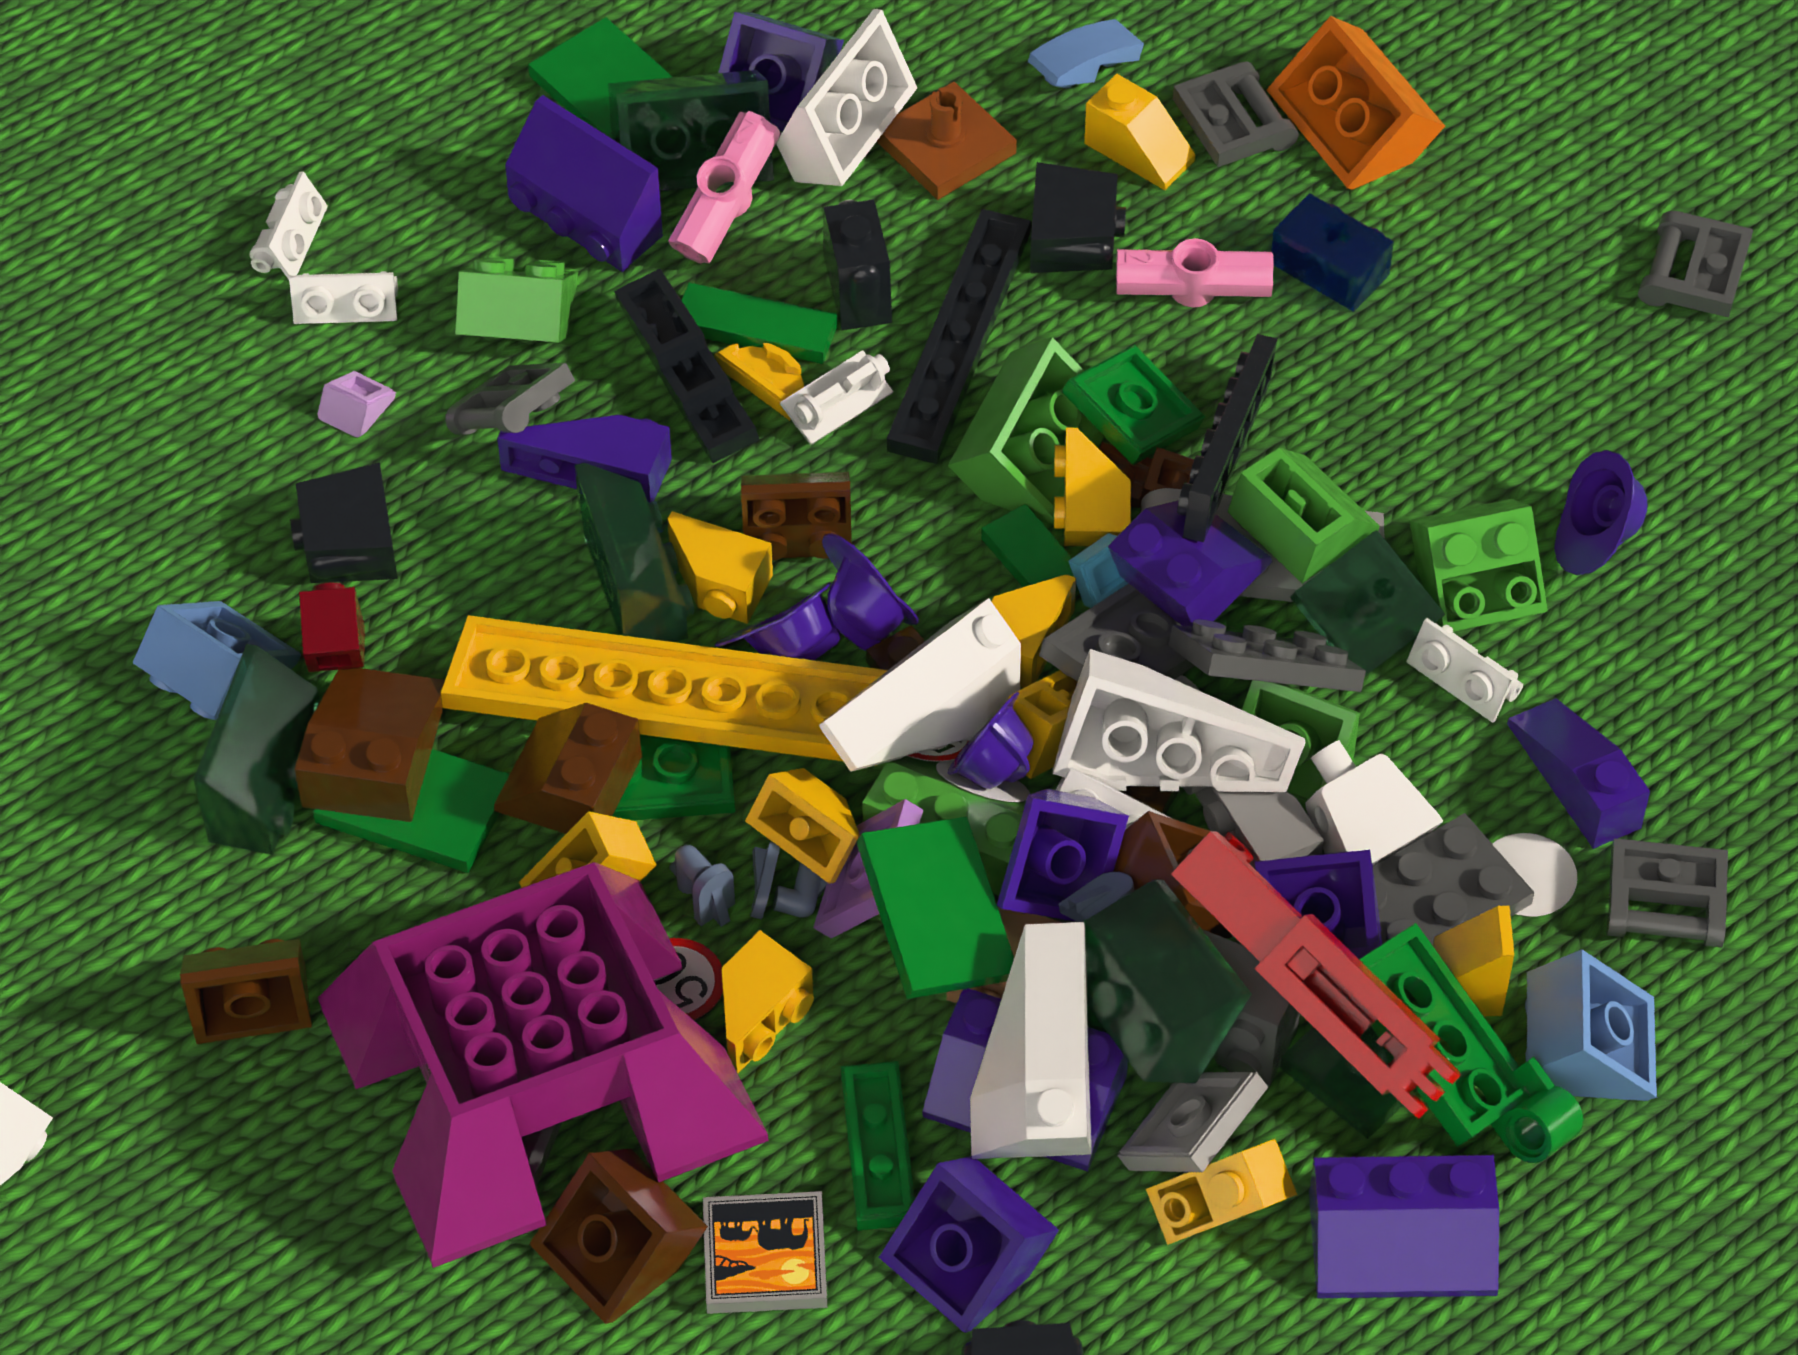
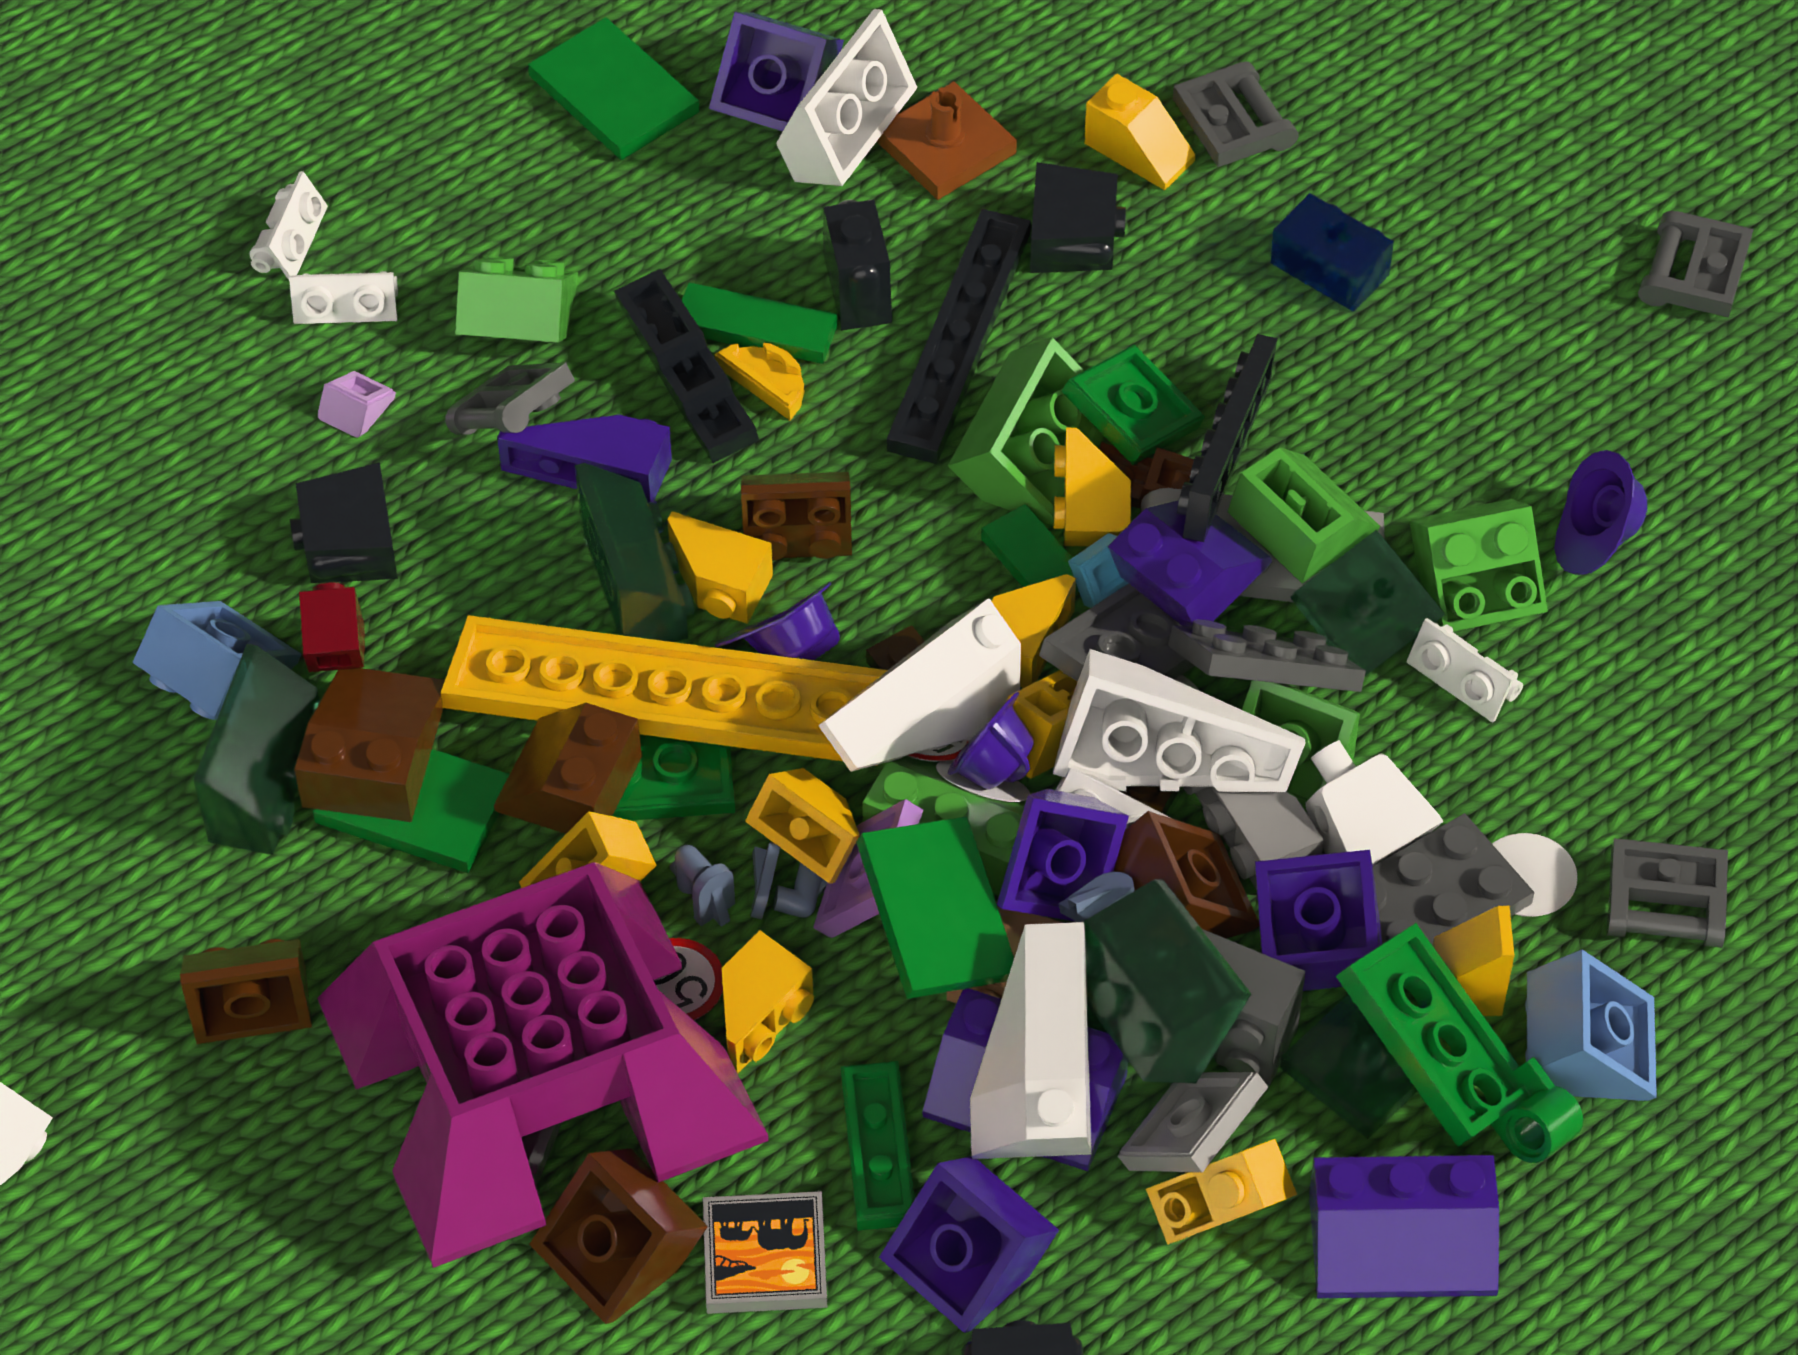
(585, 185): dark purple slope -> none
(685, 120): clear green slope -> none
(736, 161): bright pink piece -> none
(838, 396): white hinge -> none
(860, 598): dark purple piece -> none
(1080, 52): medium blue slope -> none
(1194, 273): bright pink piece -> none
(1316, 972): red hinge -> none
(1354, 105): orange slope -> none
(1583, 771): dark purple slope -> none

